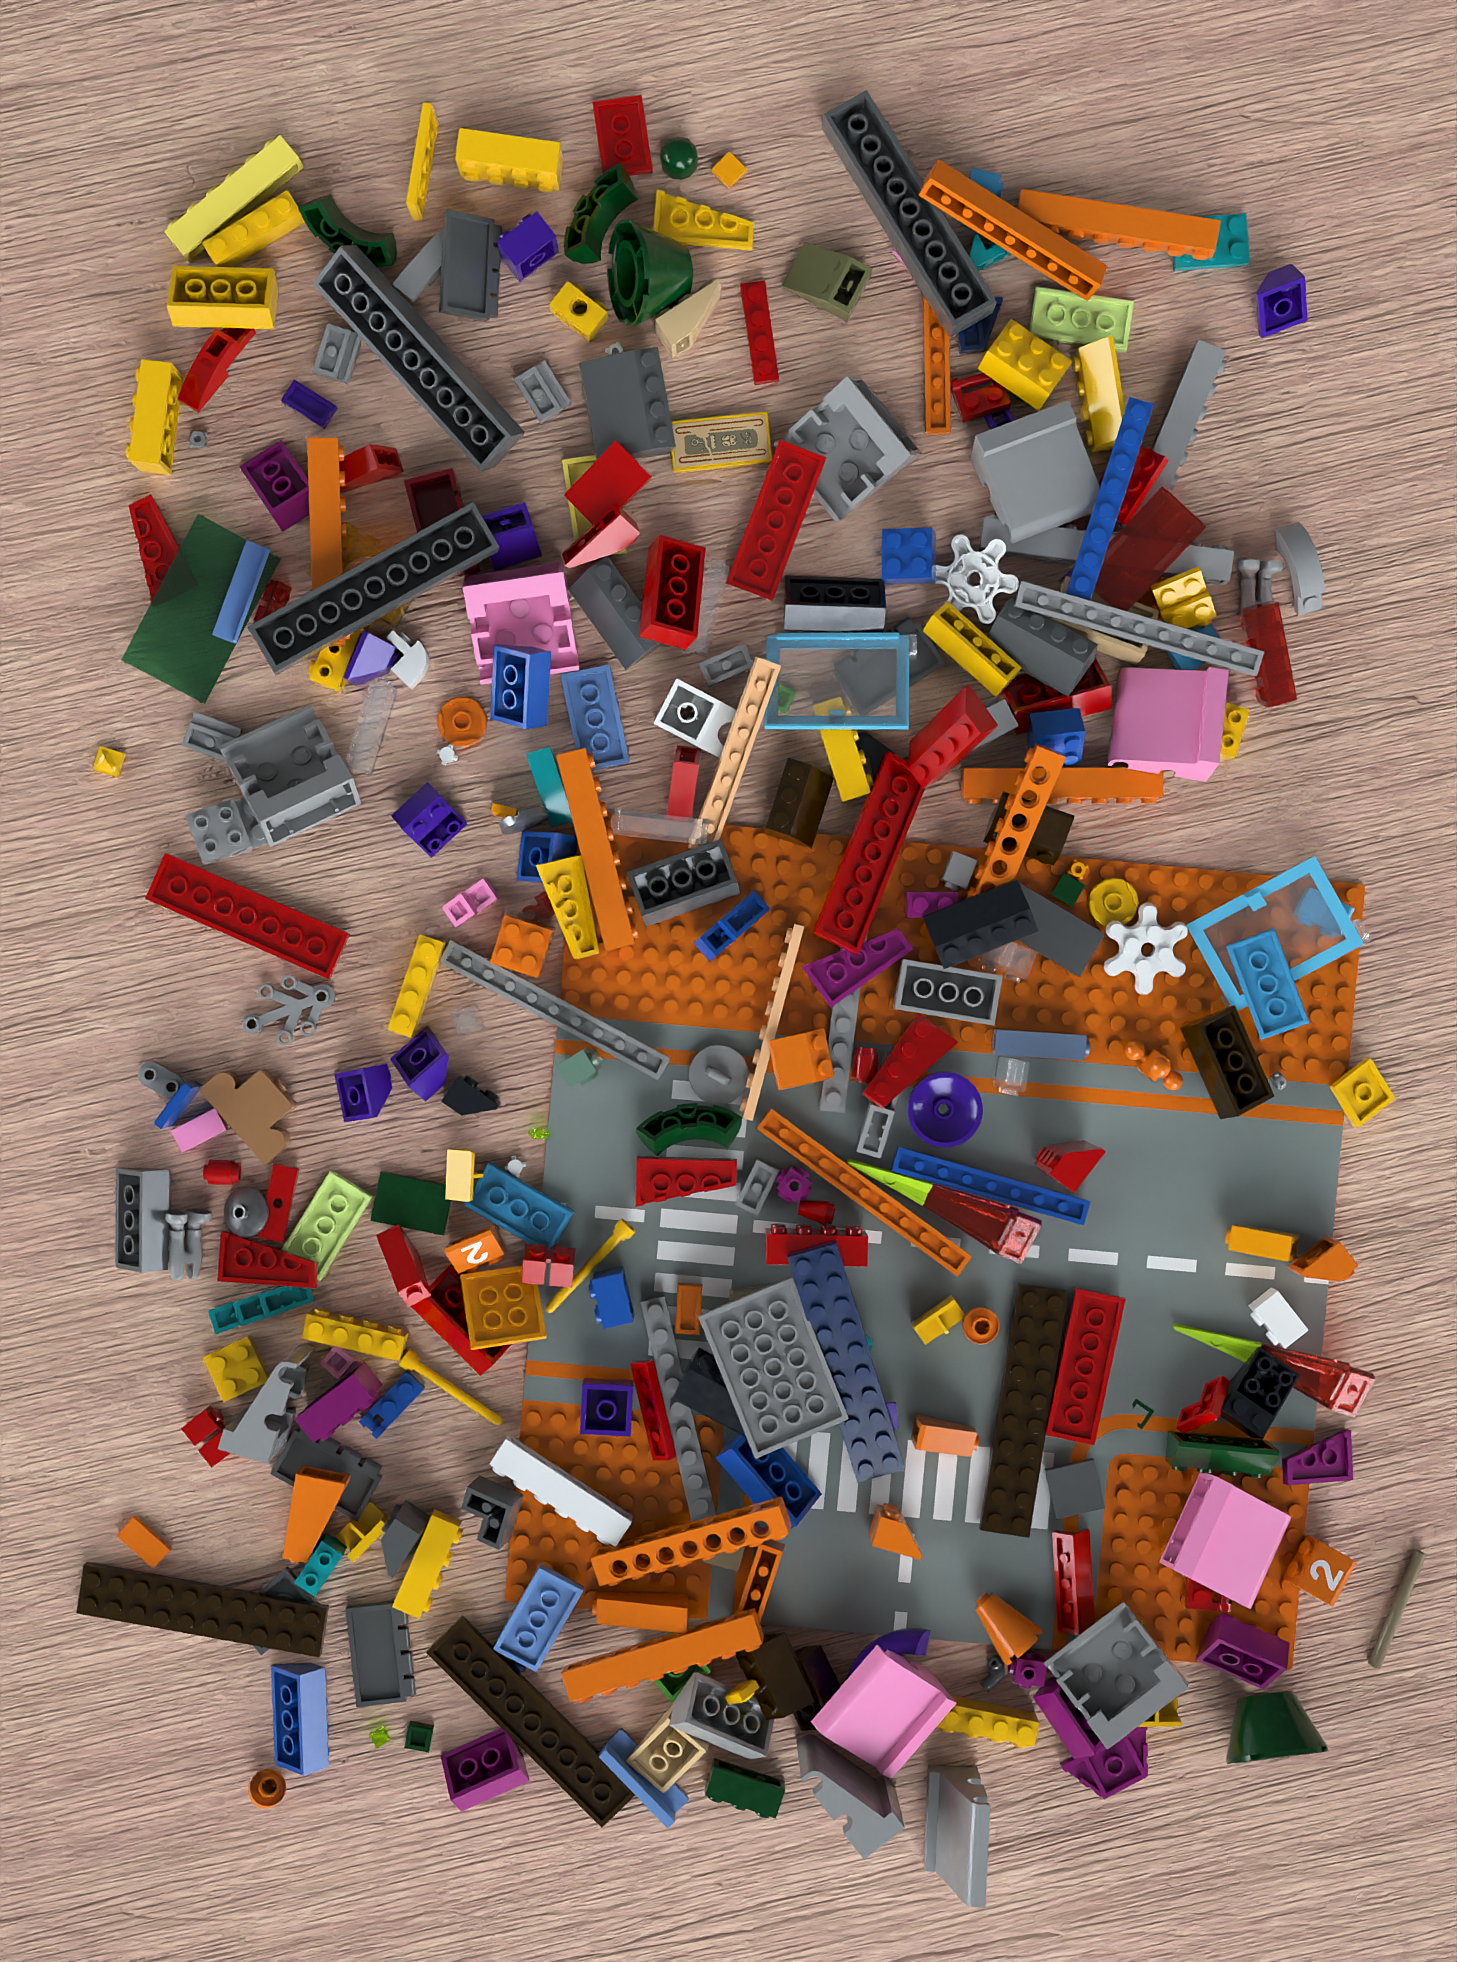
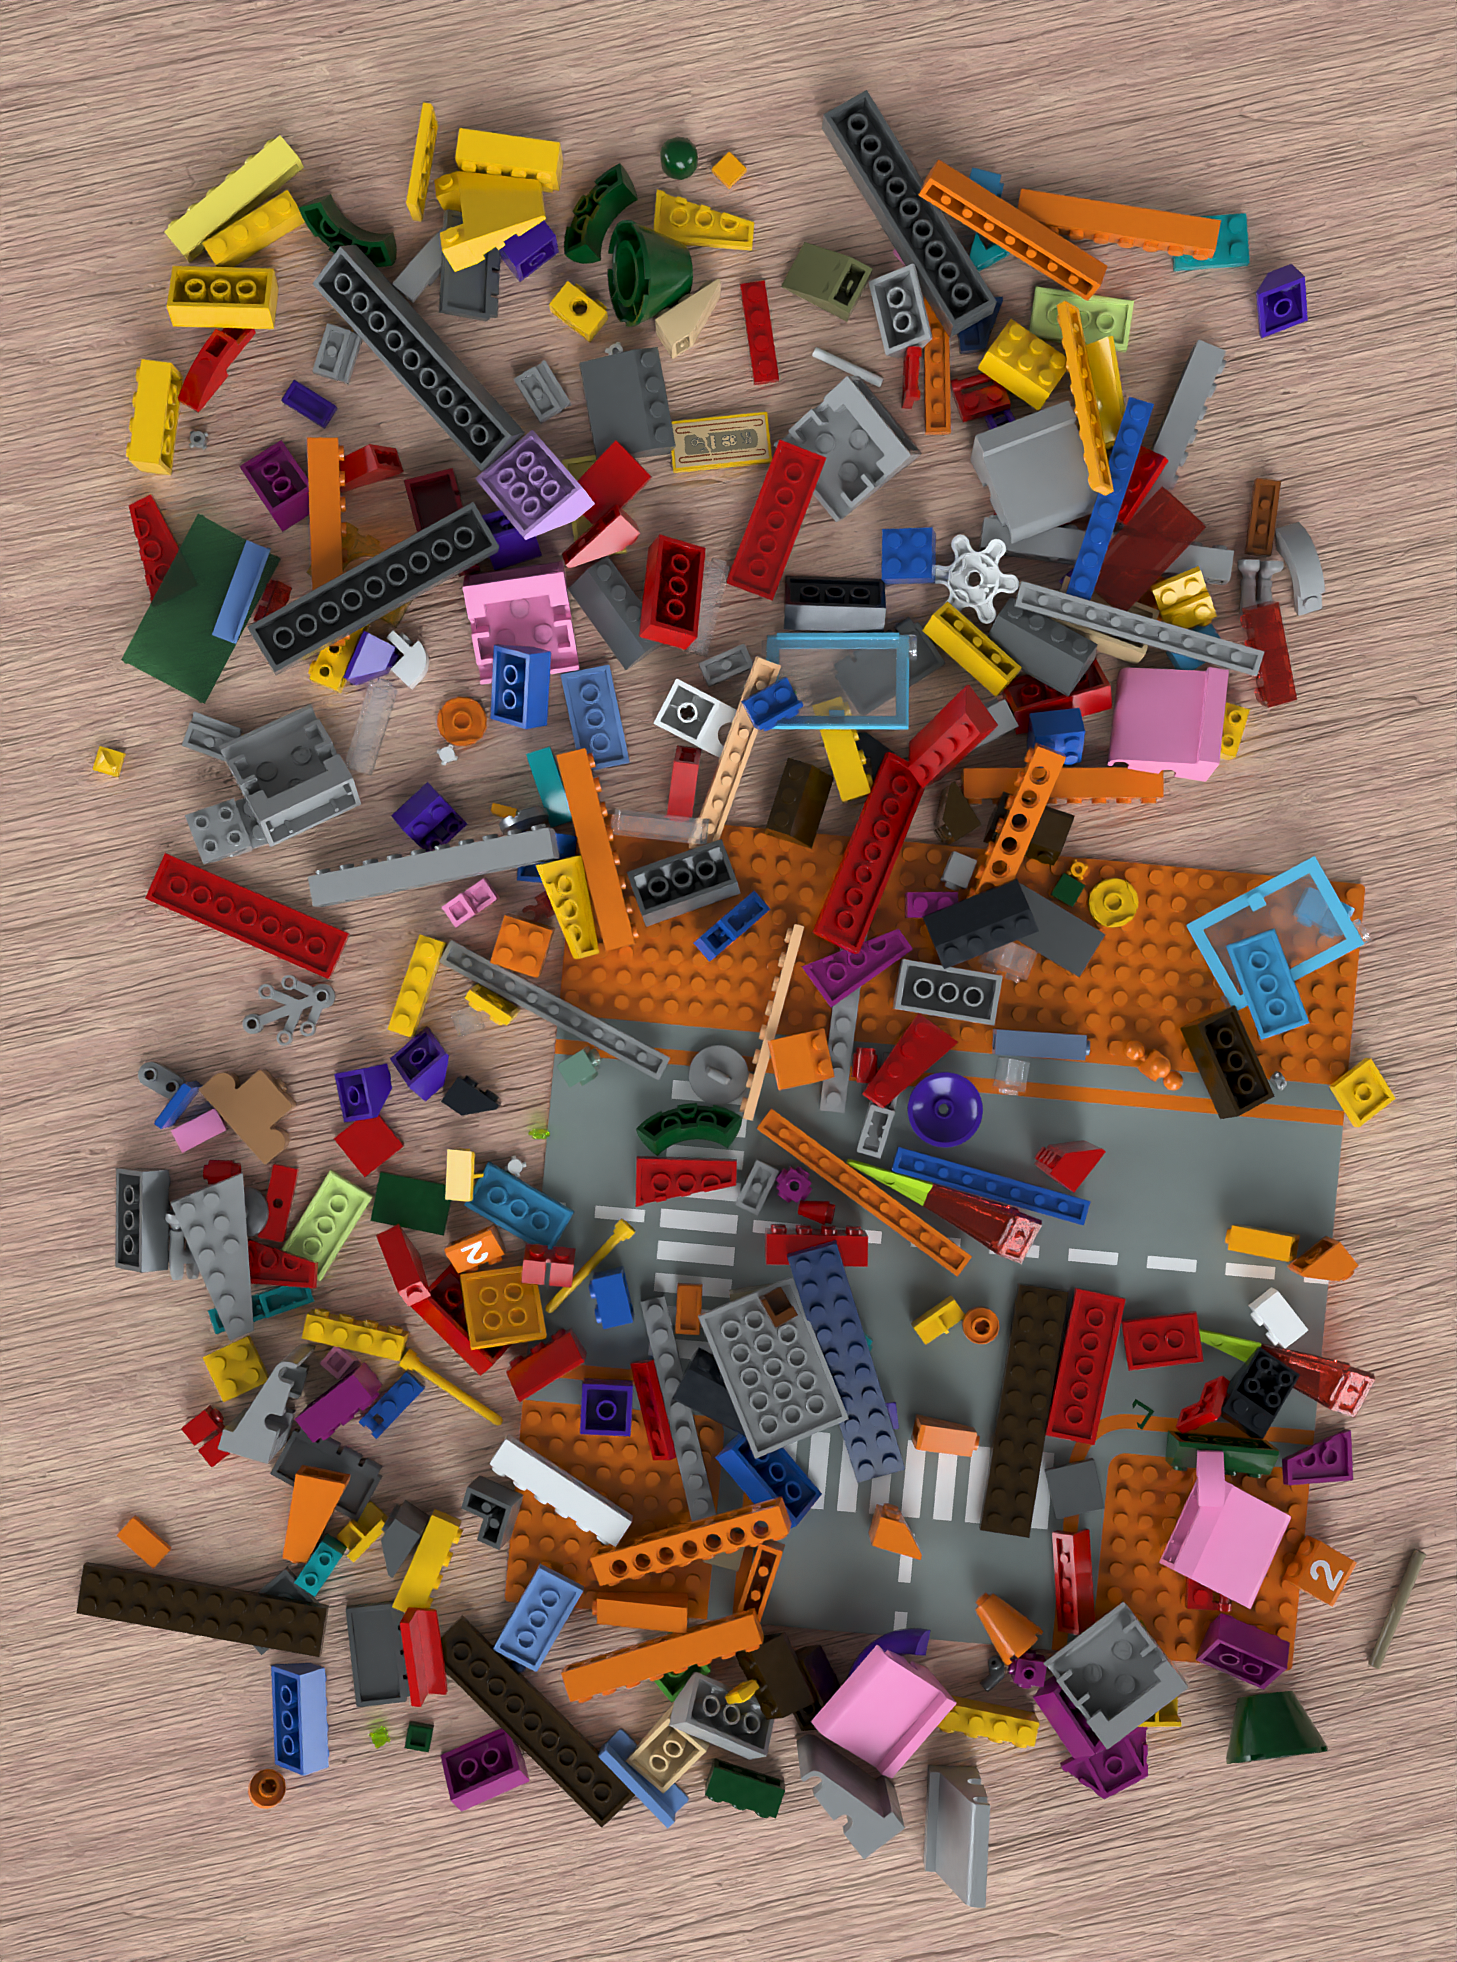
(217, 1237): none -> light grey wing
(369, 1143): none -> red tile
(423, 1654): none -> red panel
(433, 867): none -> light grey brick
(491, 213): none -> yellow wedge
(499, 1009): none -> yellow plate
(534, 488): none -> lavender slope
(545, 1363): none -> red slope
(623, 134): red plate -> none
(772, 705): none -> blue bracket
(777, 1307): none -> reddish brown panel
(847, 367): none -> white bar
(900, 311): none -> light grey slope
(911, 370): none -> red plate
(954, 815): none -> dark brown slope
(1085, 399): none -> light orange plate
(1130, 943): white plate -> none
(1162, 1340): none -> red tile
(1210, 1478): none -> bright pink slope
(1262, 517): none -> dark orange plate

